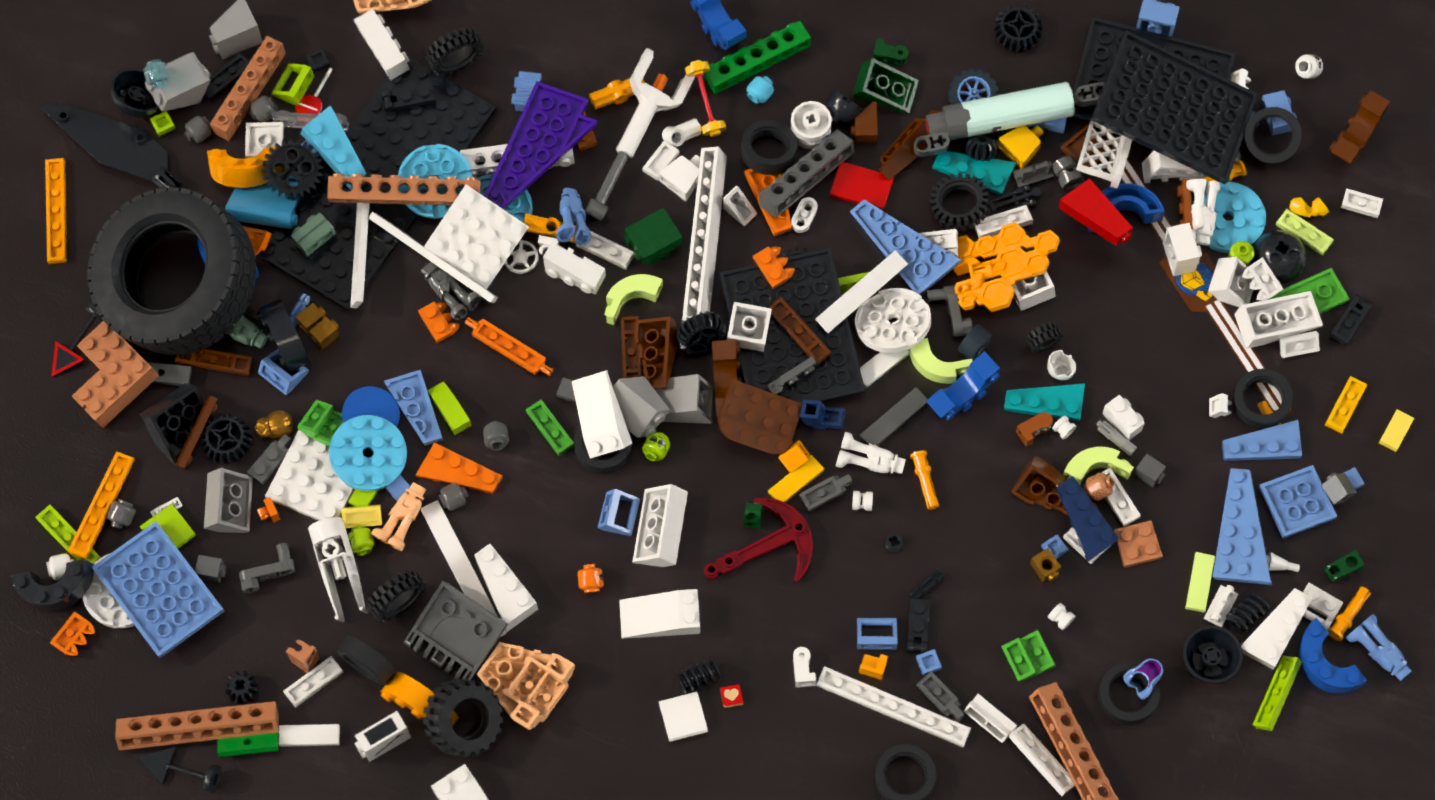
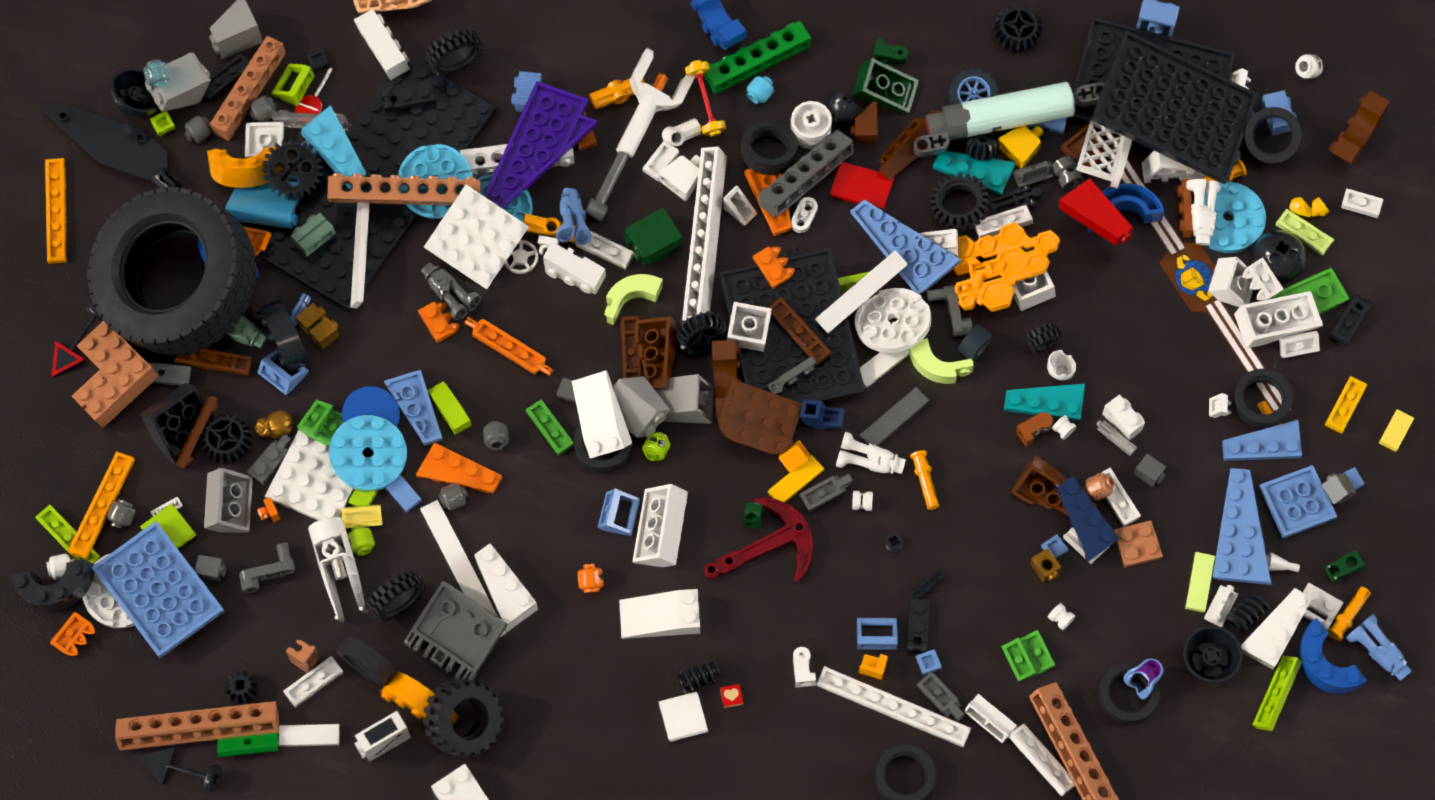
(405, 510): light nougat piece -> none
(432, 257): white tile -> none
(526, 681): light nougat wedge -> none
(966, 389): blue brick -> none
(1097, 458): yellowish green arch -> none
(1181, 249): white brick -> none
(1243, 251): lime head -> none

